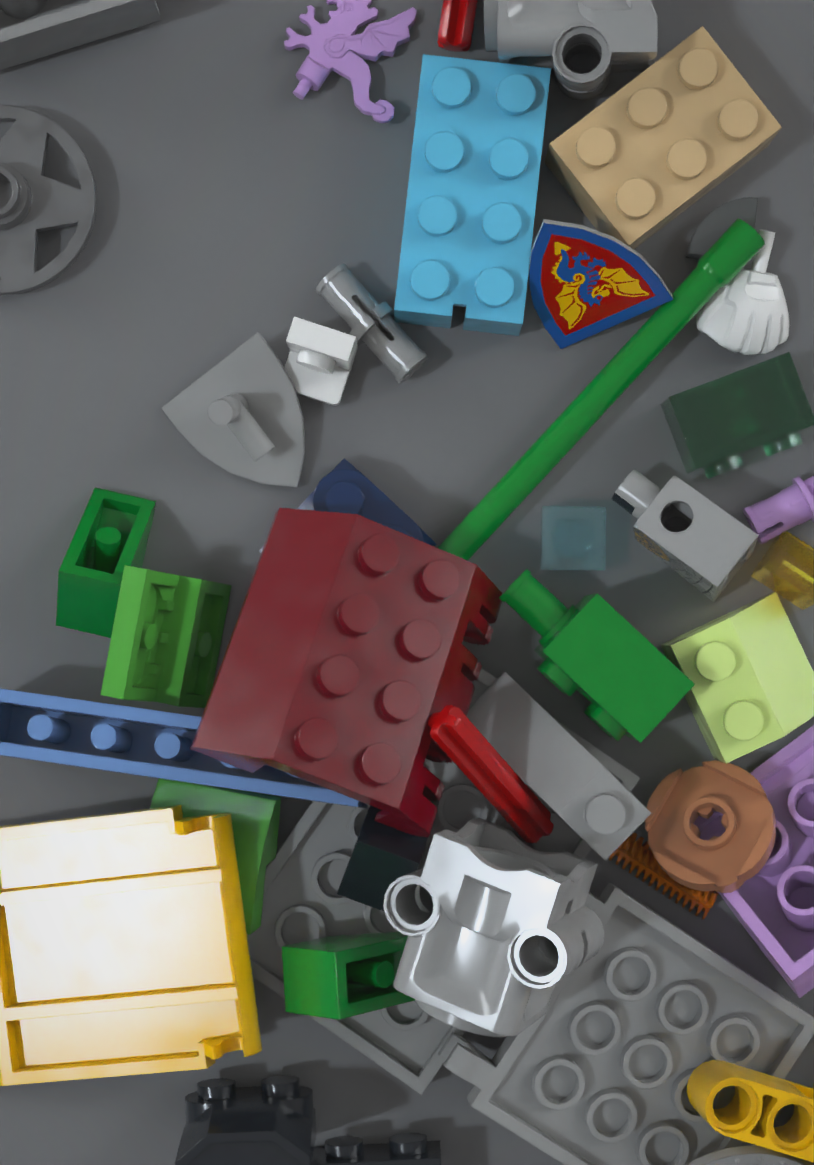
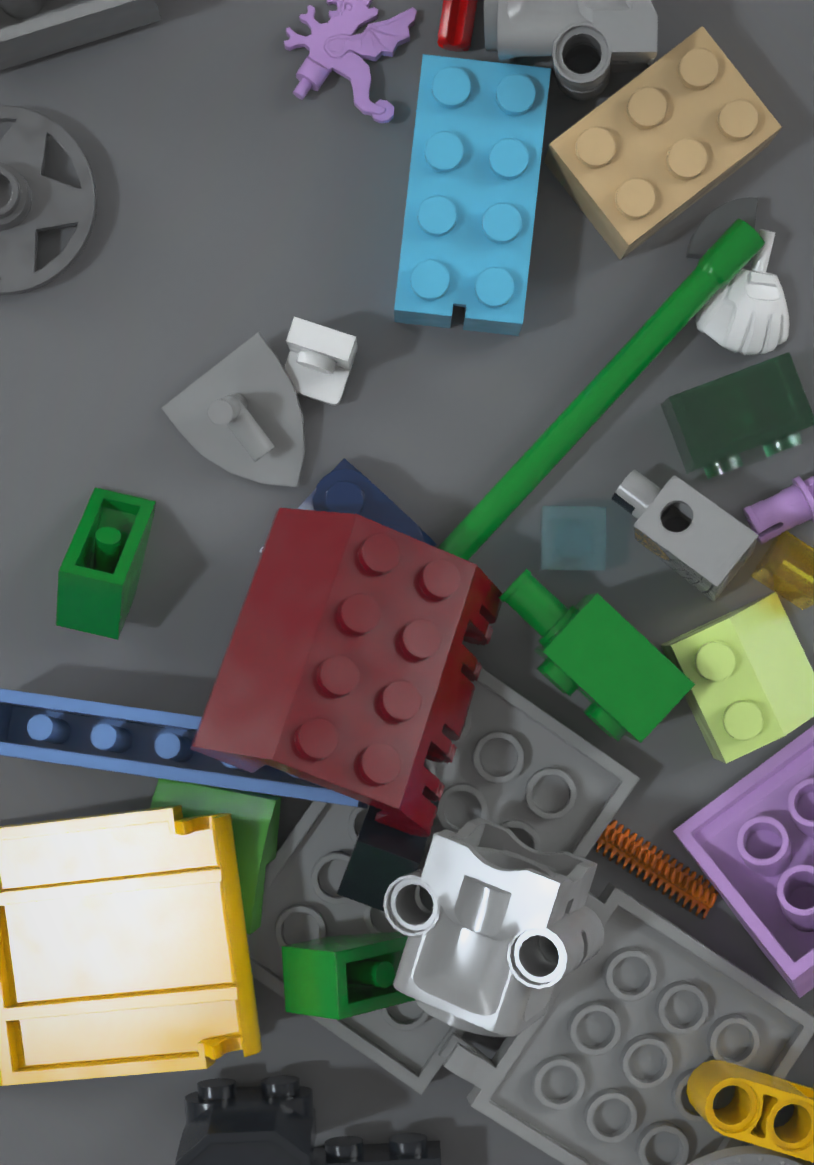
(165, 638): bright green slope -> none
(371, 323): light grey pin -> none
(490, 773): red axle -> none
(557, 766): light grey slope -> none
(588, 281): shield -> none
(721, 861): nougat plate -> none

